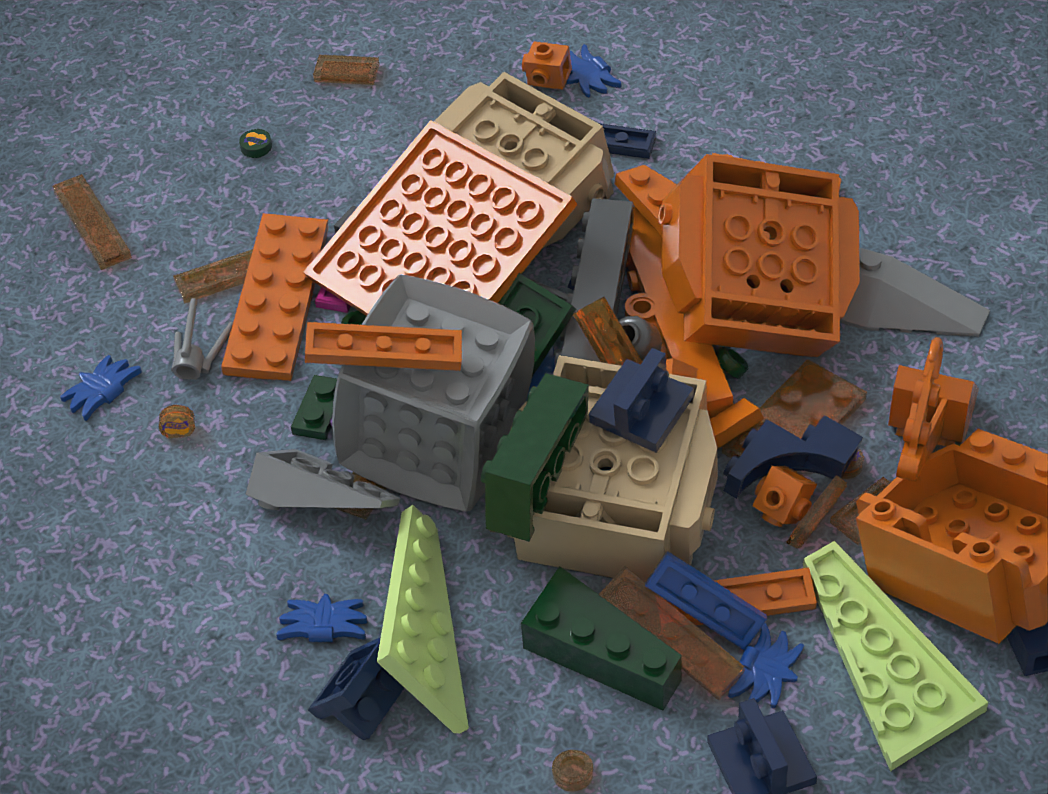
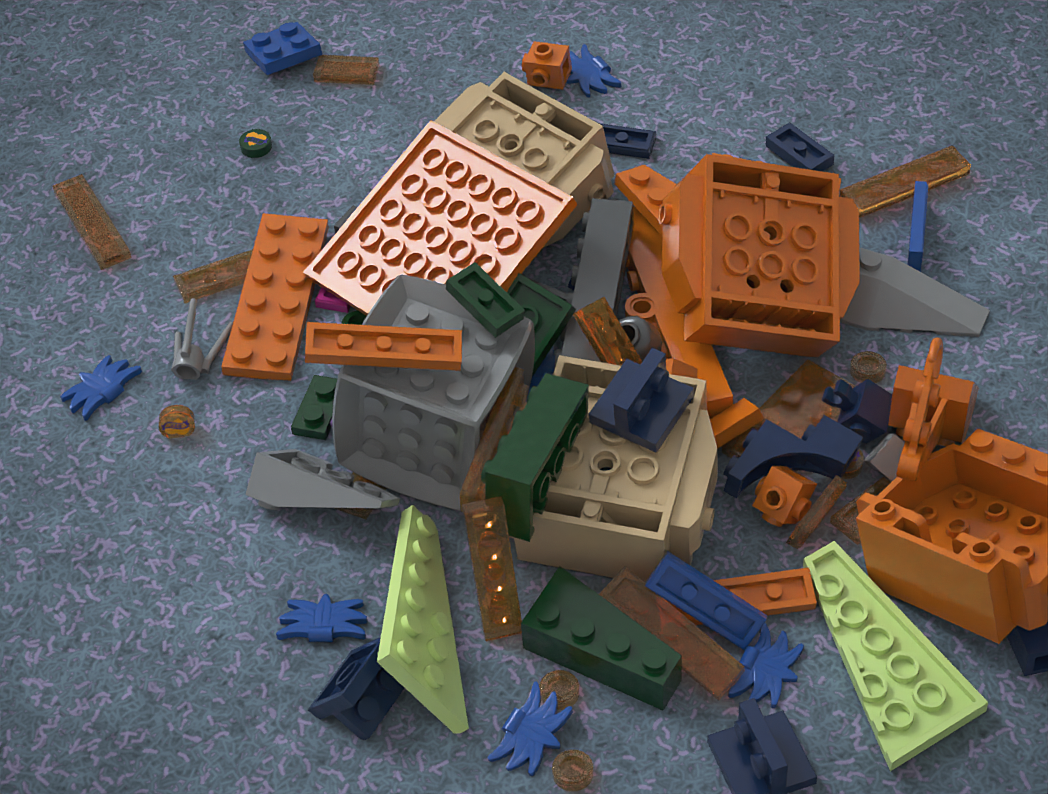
(282, 47): none -> blue plate
(485, 299): none -> dark green plate
(492, 568): none -> clear orange plate
(499, 423): none -> clear orange plate
(530, 731): none -> blue piece
(564, 685): none -> clear orange tile
(732, 361): dark green tile -> none
(799, 149): none -> dark blue plate
(863, 408): none -> dark blue brick
(868, 366): none -> clear orange tile
(886, 456): none -> light grey panel
(899, 182): none -> clear orange plate
(917, 228): none -> blue tile

